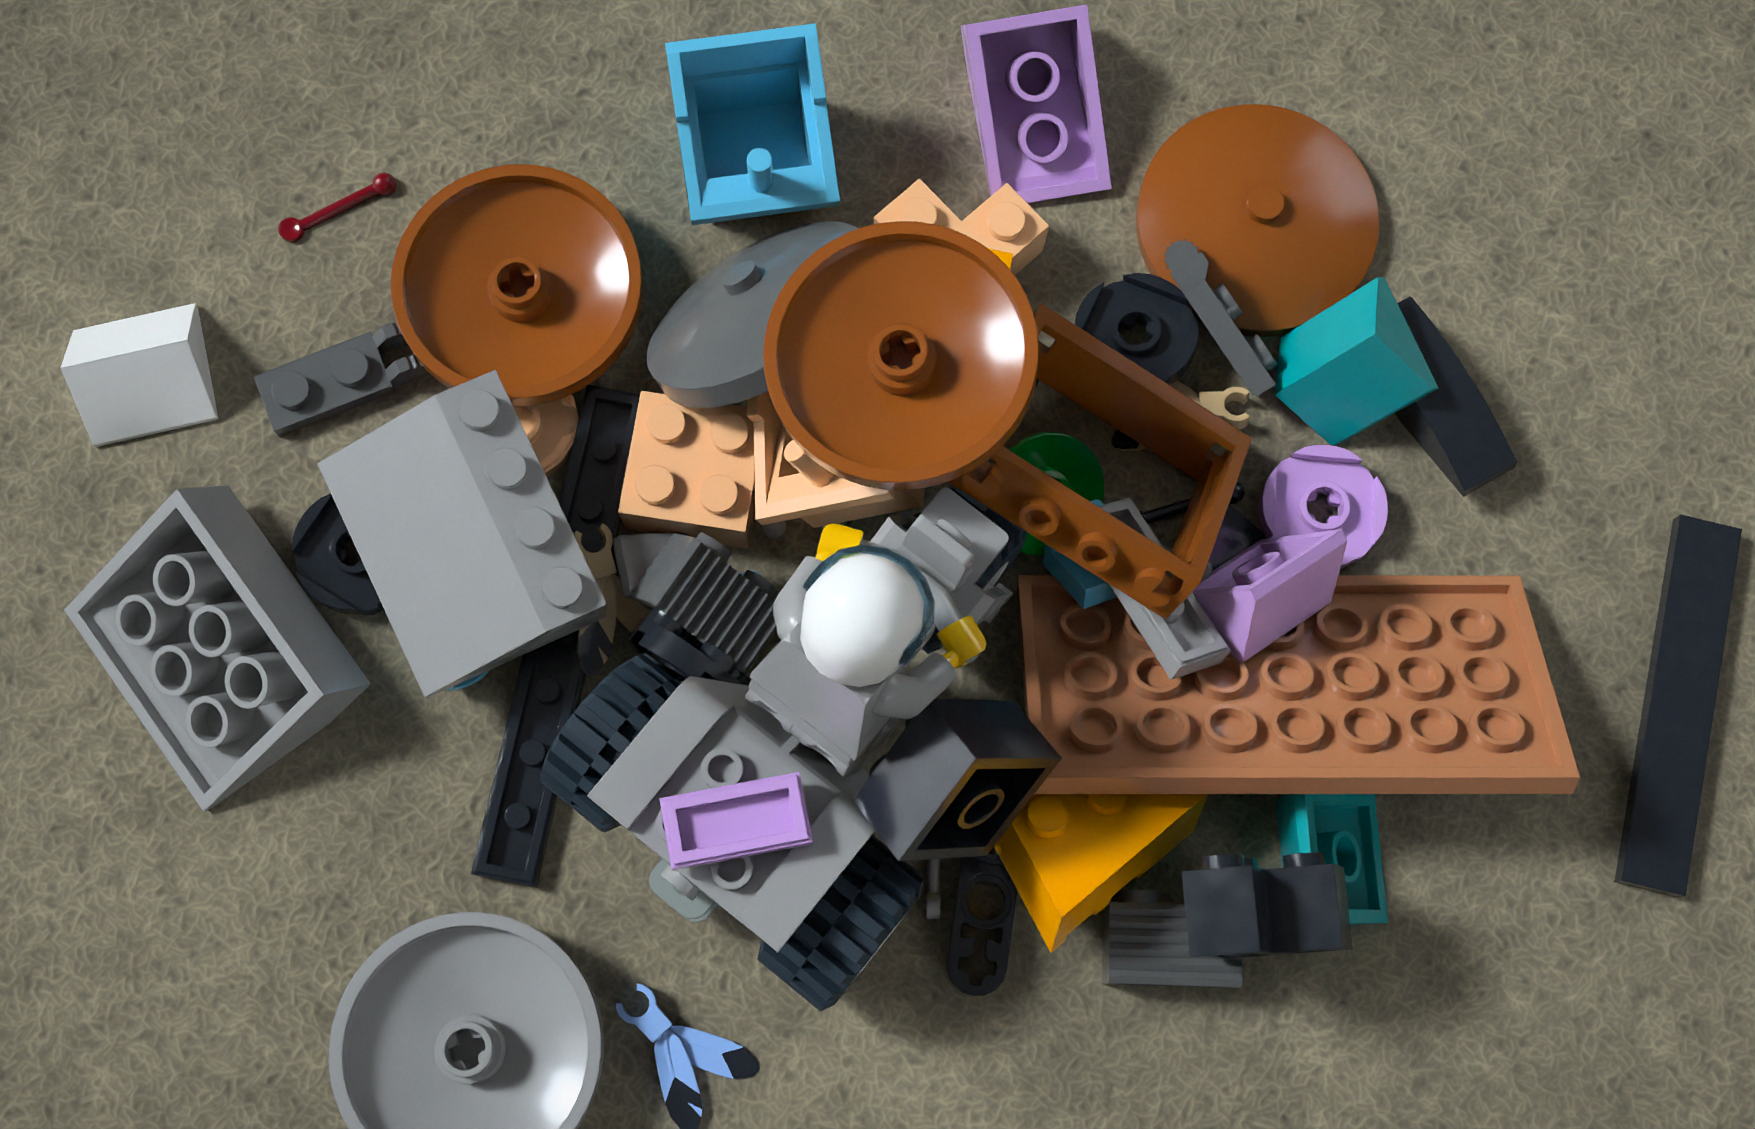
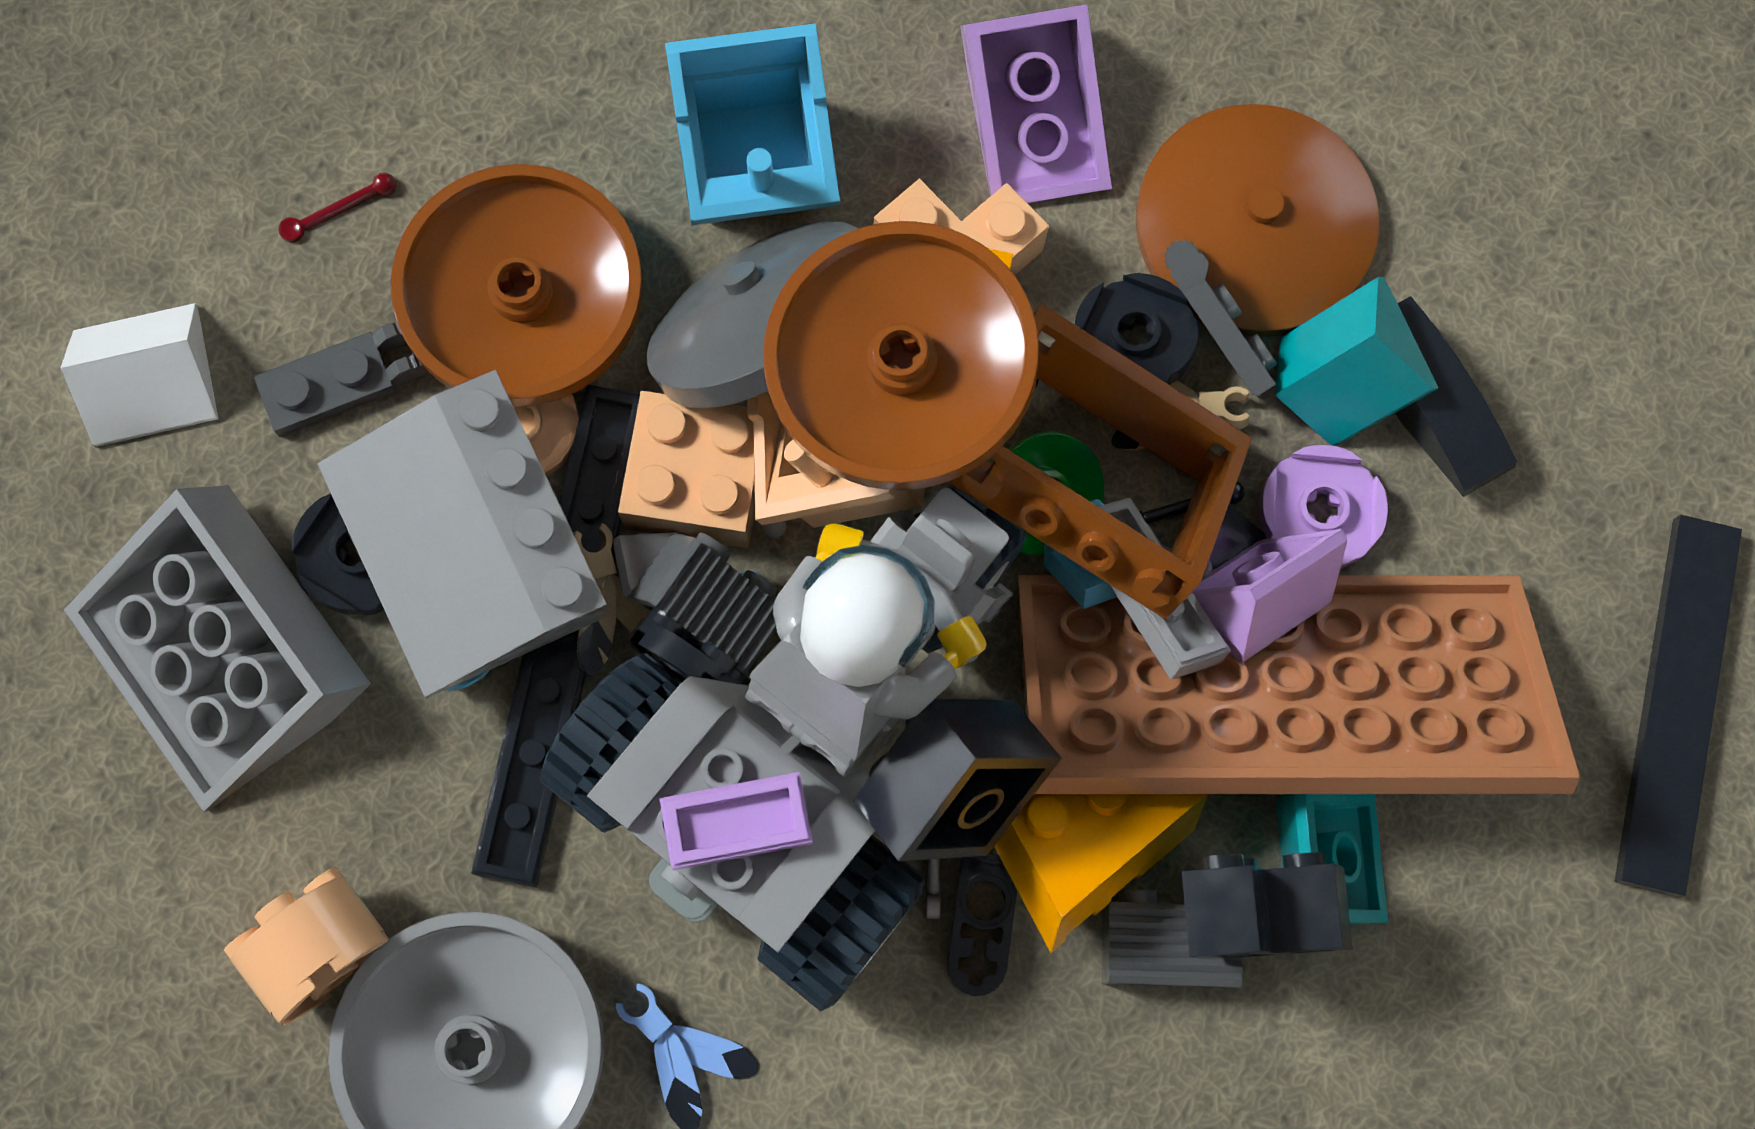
(306, 946): none -> light nougat brick

